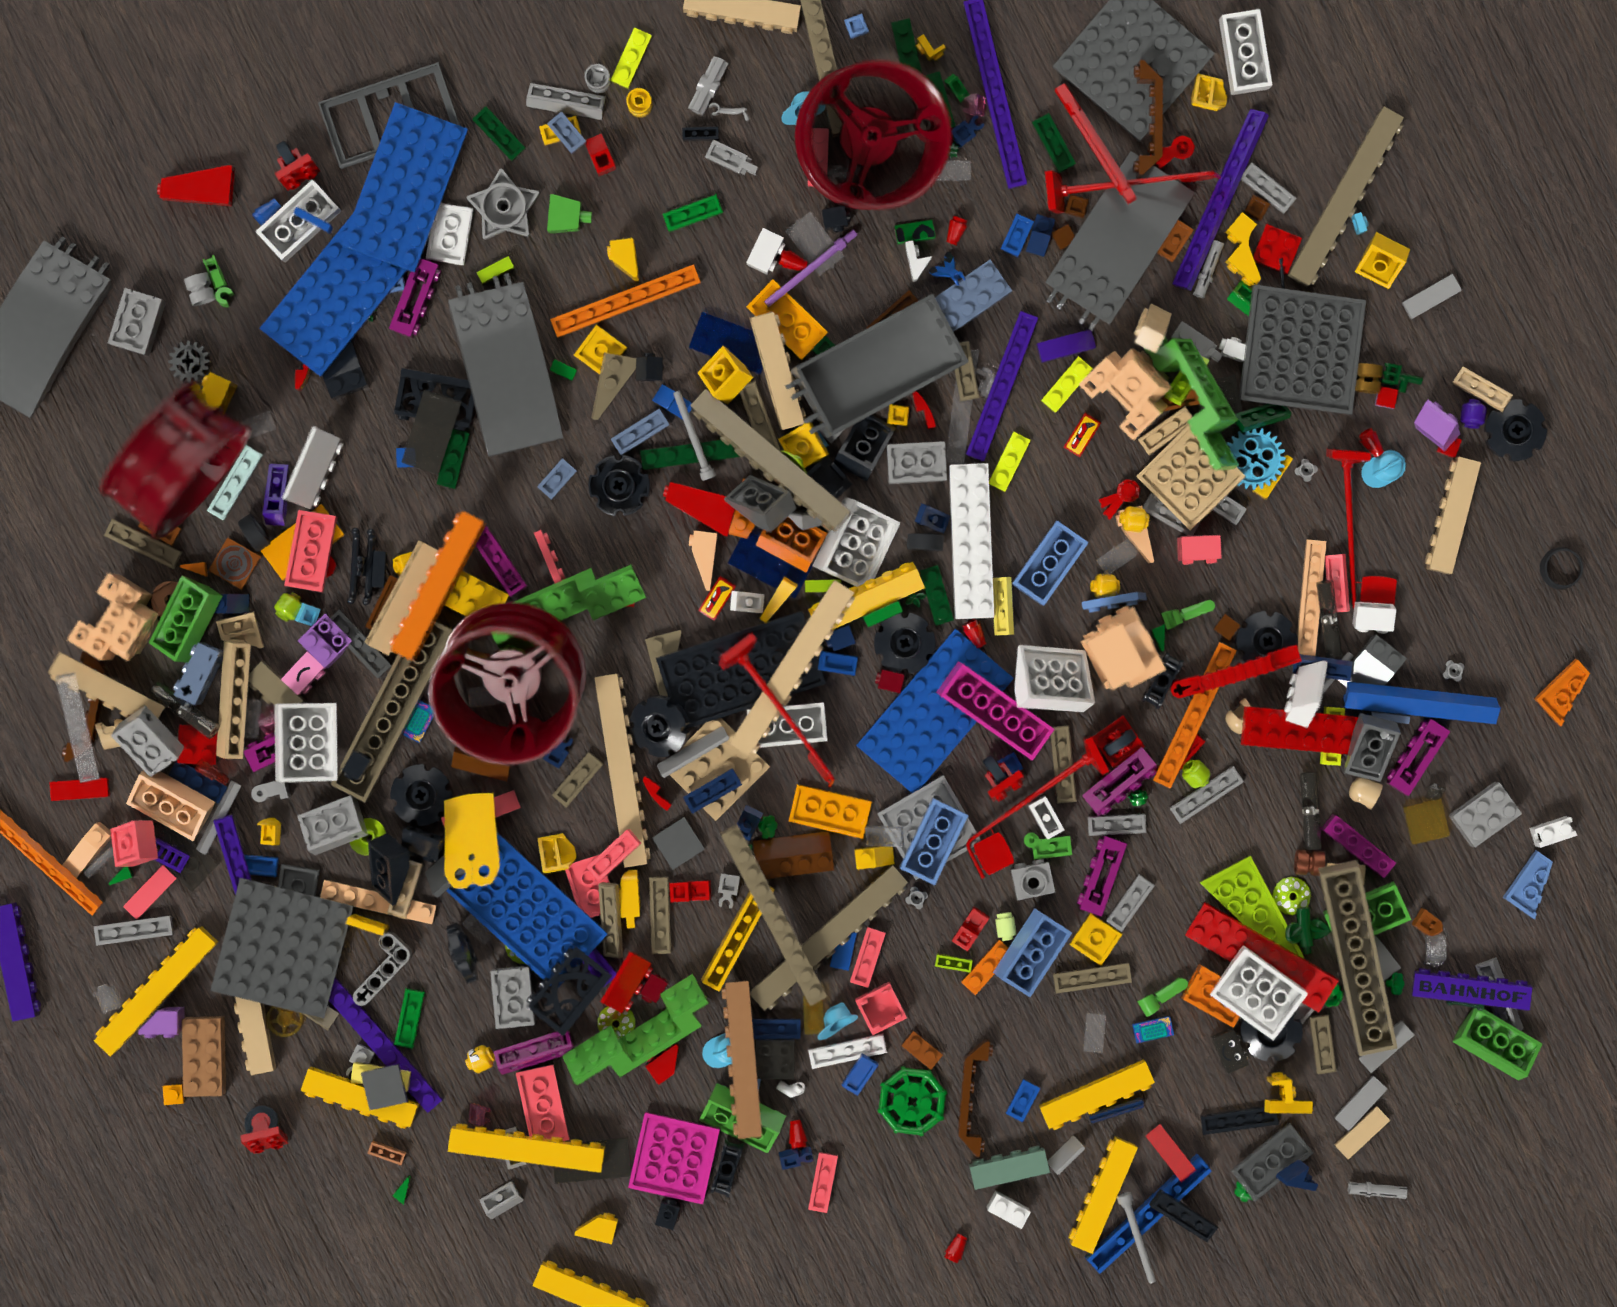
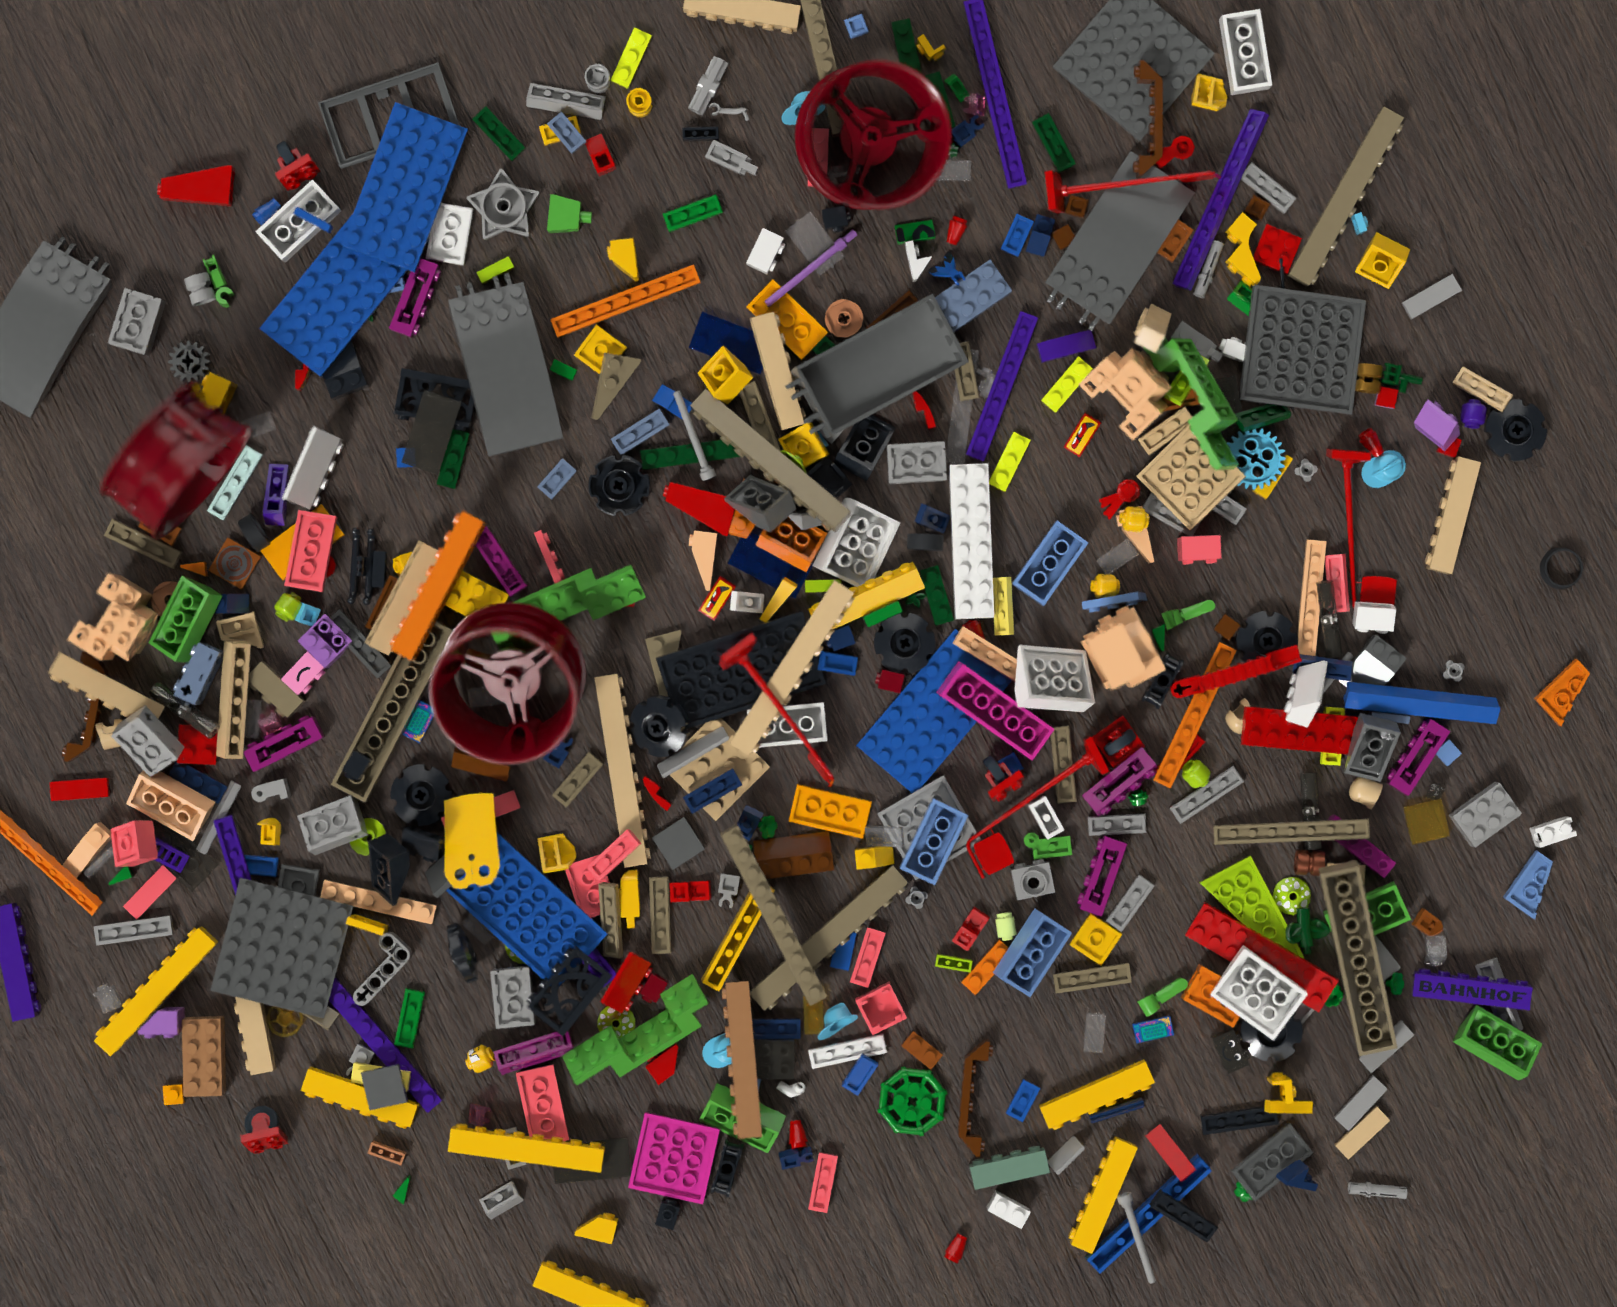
(77, 727): clear tile -> none
(211, 772): clear red bar -> none
(306, 742): white slope -> none
(405, 898): tan tile -> none
(649, 368): black brick -> none
(792, 261): red cone -> none
(849, 309): none -> nougat plate
(898, 415): yellow tile -> none
(986, 652): none -> light nougat plate
(1095, 143): red piece -> none
(1291, 831): none -> dark tan tile
(1322, 1044): dark tan tile -> none
(1448, 752): none -> medium blue tile
(1479, 1007): clear green hinge -> none

